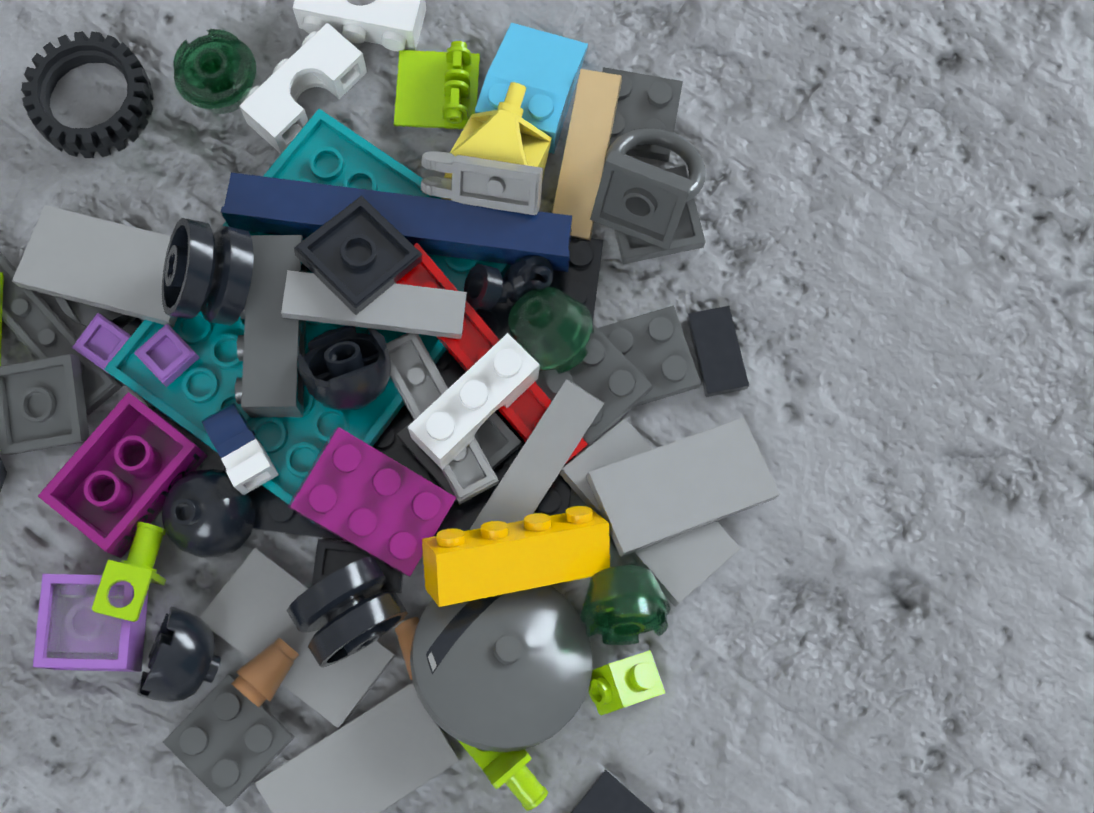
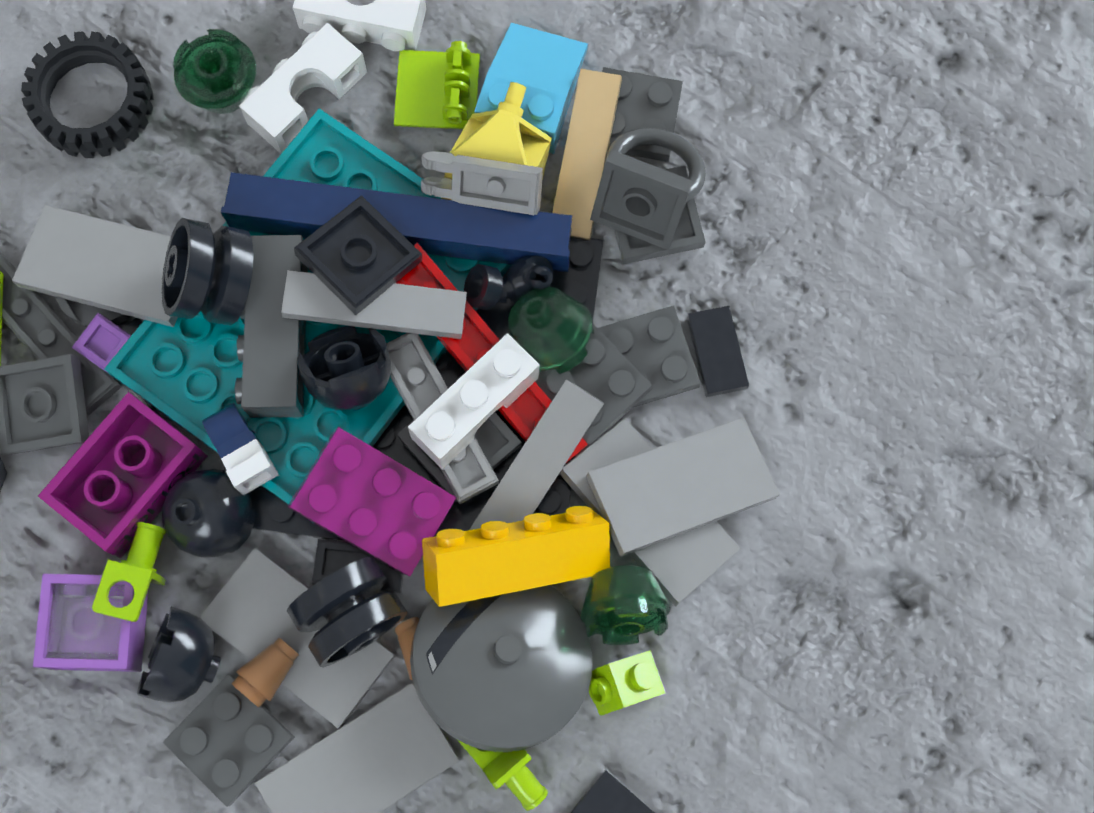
(166, 355): medium lavender tile -> none

